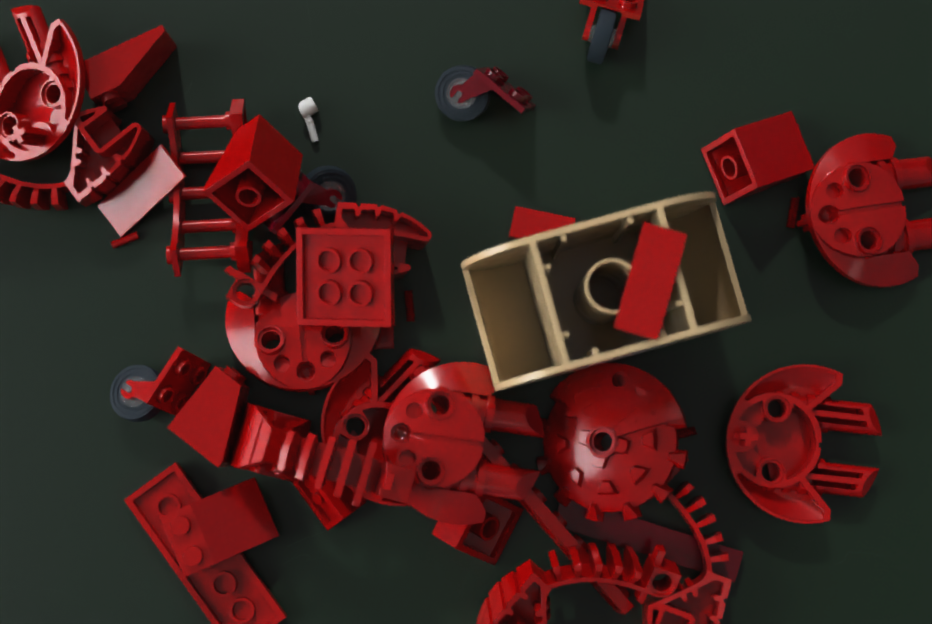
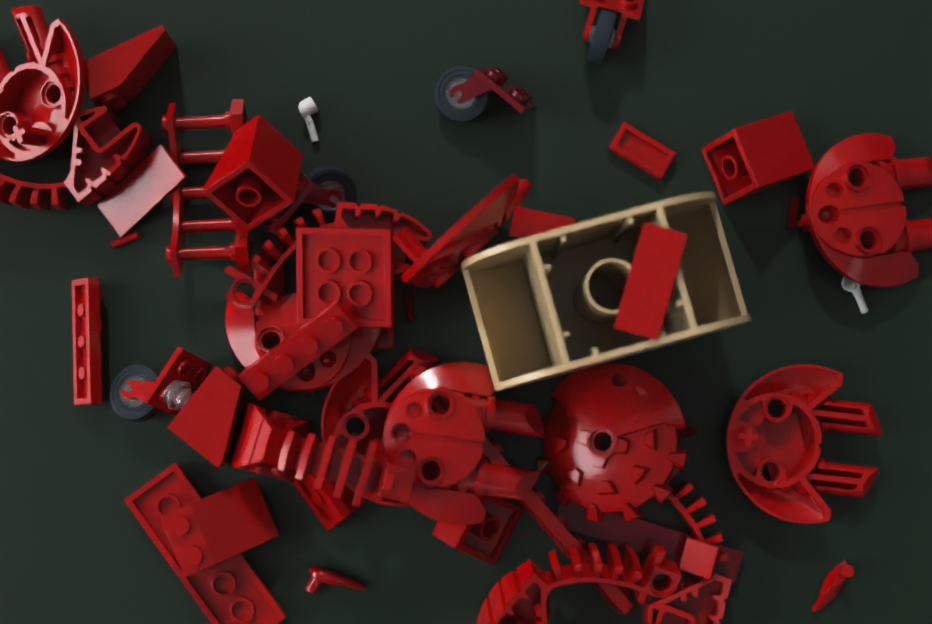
(86, 341): none -> red plate
(177, 394): none -> clear plate
(298, 350): none -> red plate
(330, 577): none -> red bar
(463, 239): none -> red piece
(642, 150): none -> red tile
(699, 558): none -> red tile
(833, 584): none -> red bar
(853, 287): none -> white hand

